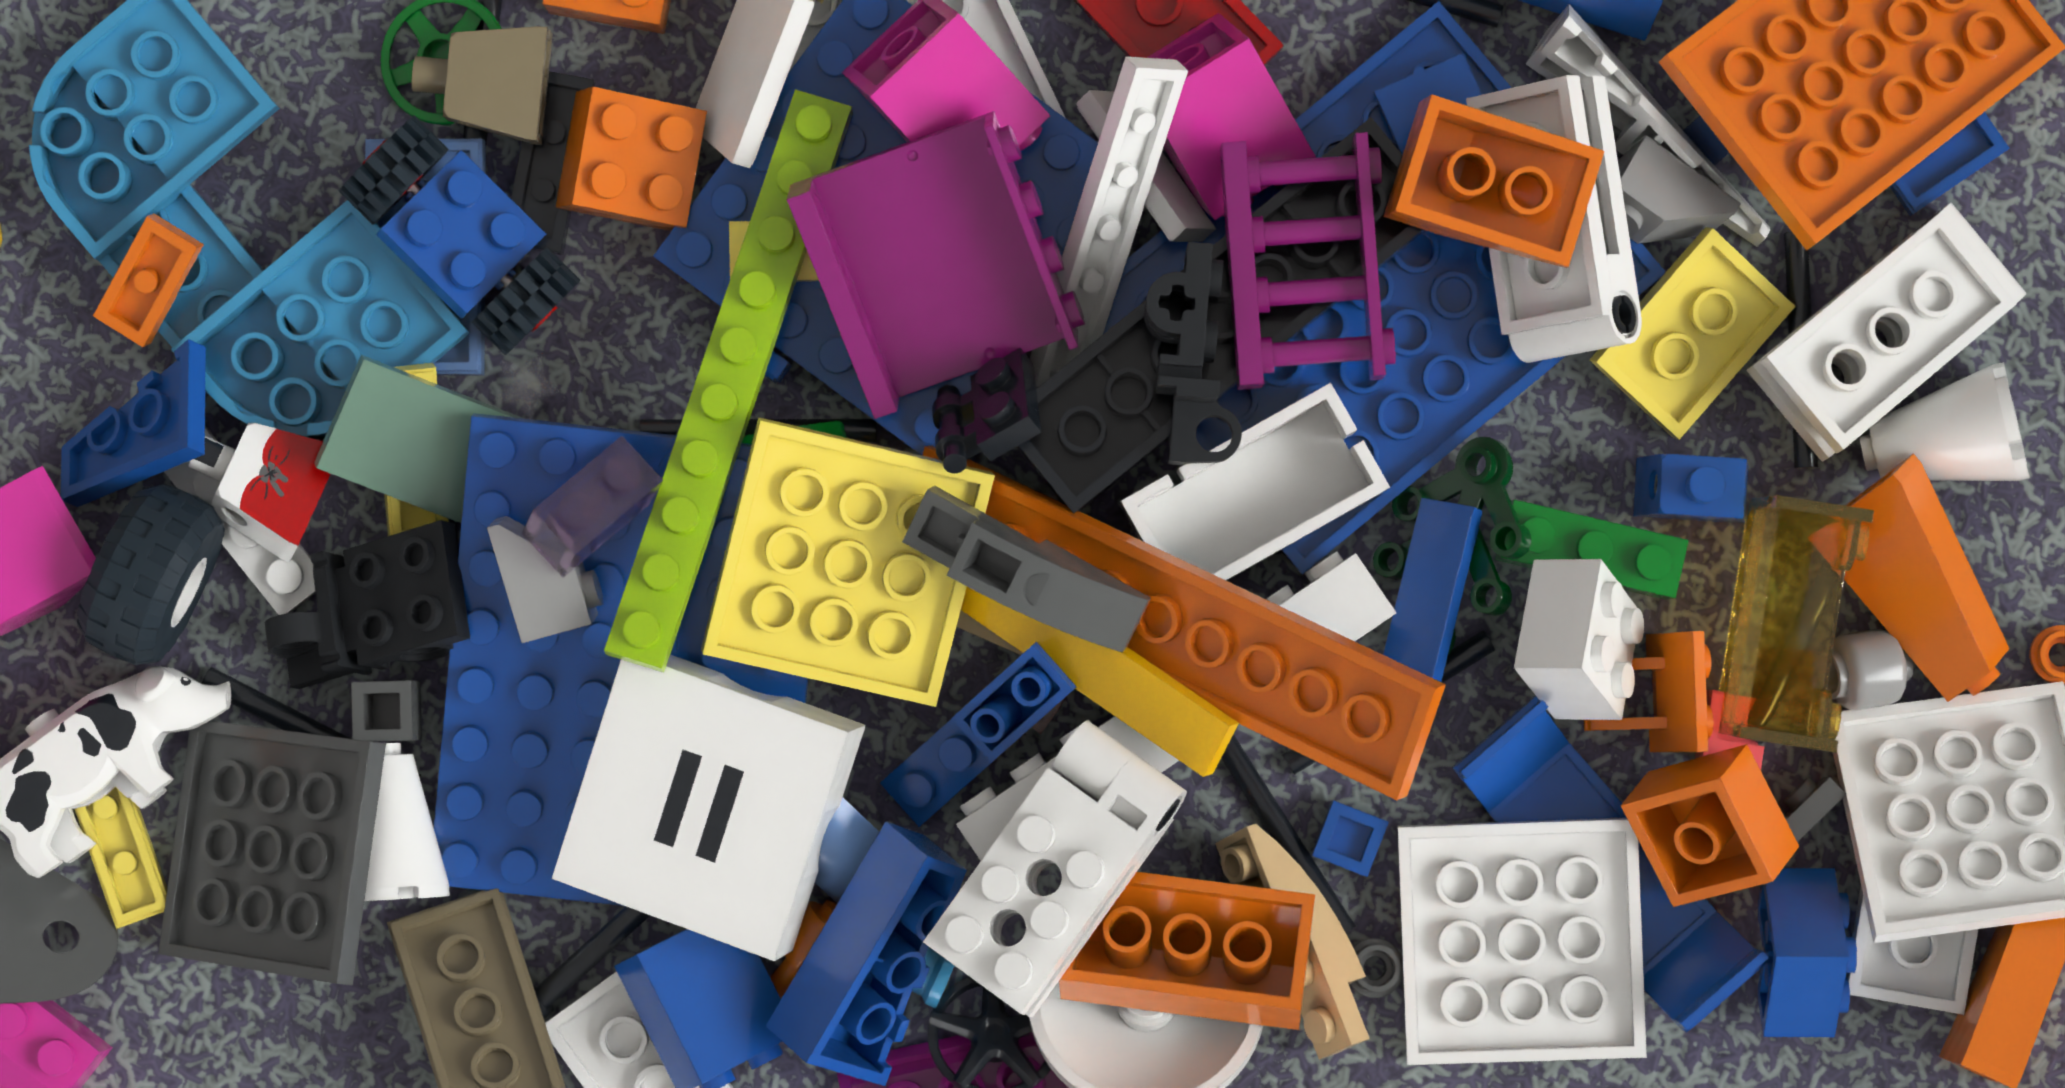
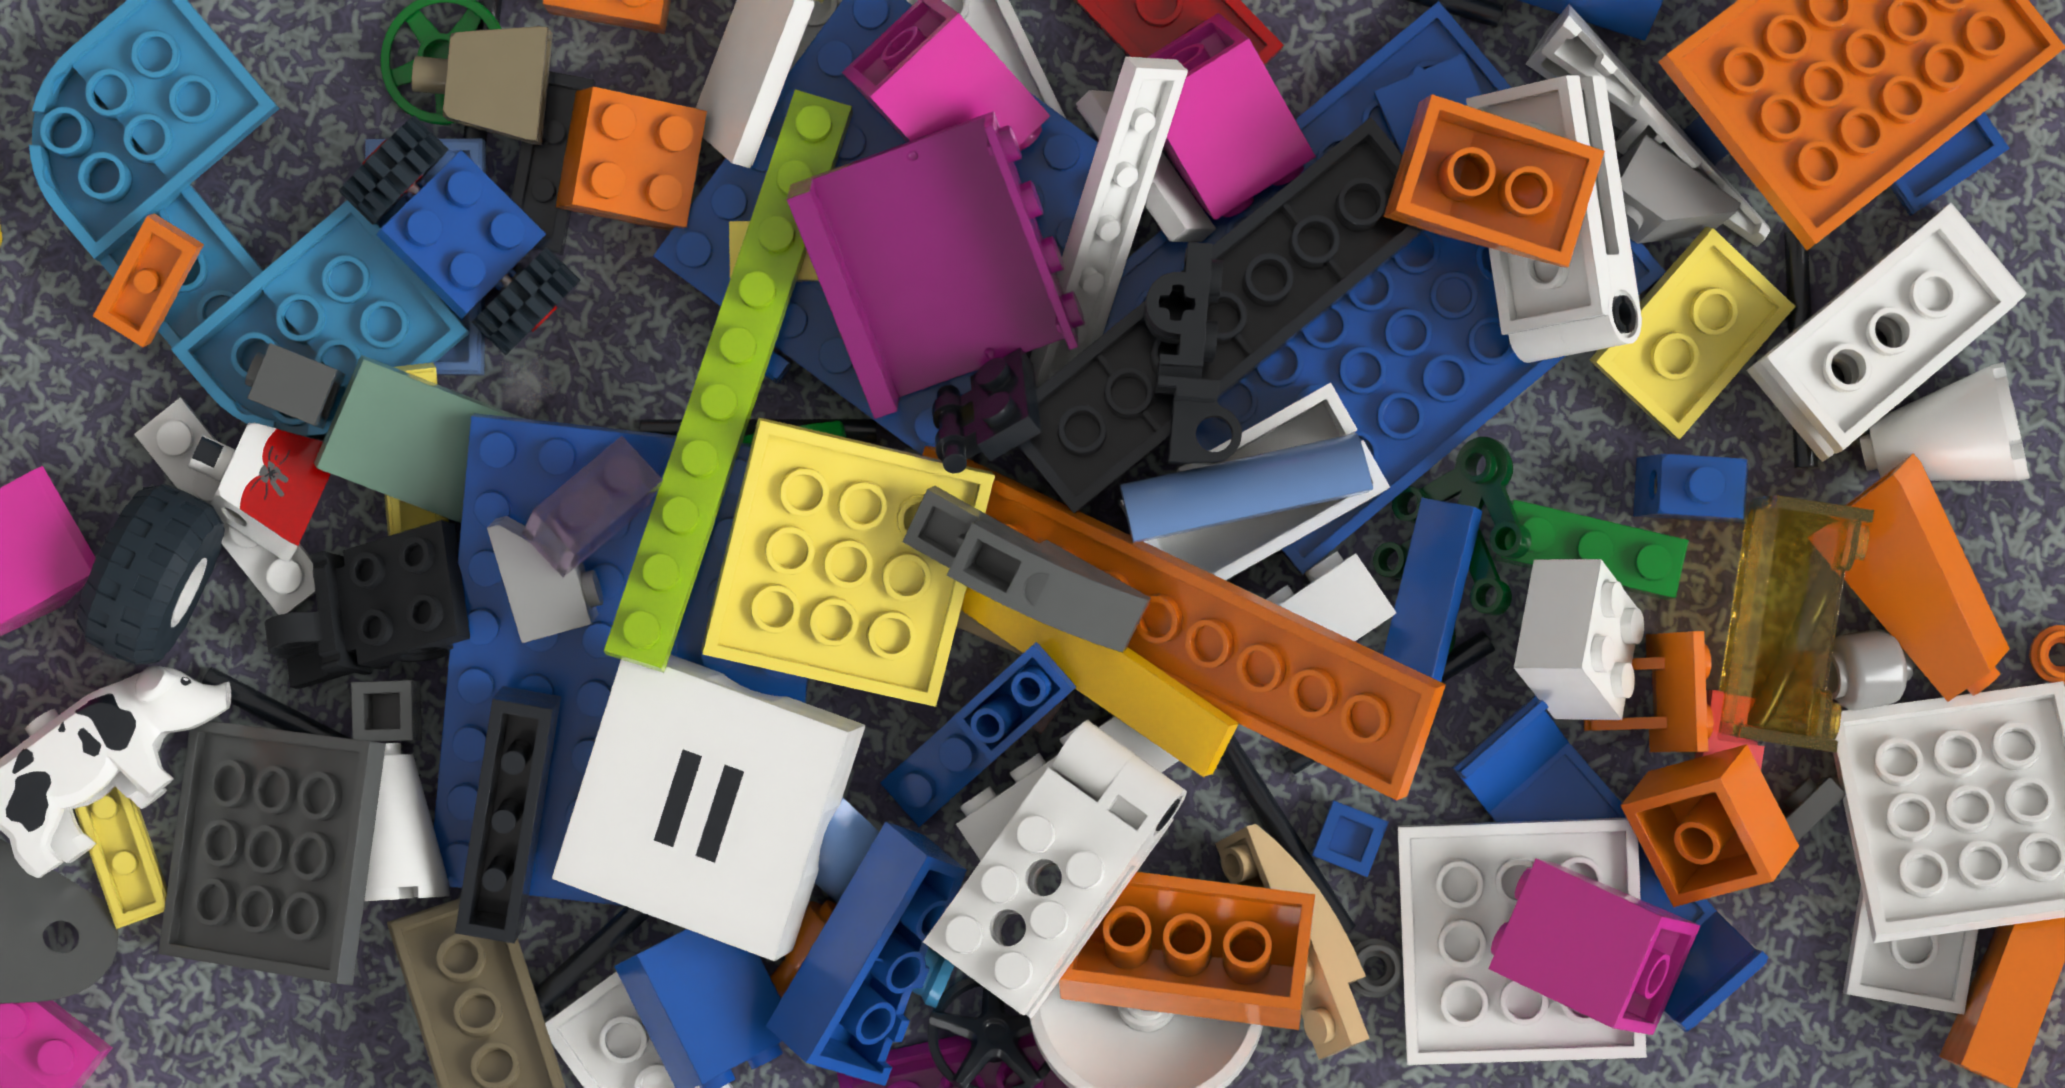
(143, 437): blue wing -> none
(294, 384): none -> dark grey brick
(507, 814): none -> black brick
(1246, 488): none -> medium blue brick
(1255, 294): magenta fence -> none
(1592, 947): none -> dark pink slope
(1807, 952): blue brick -> none

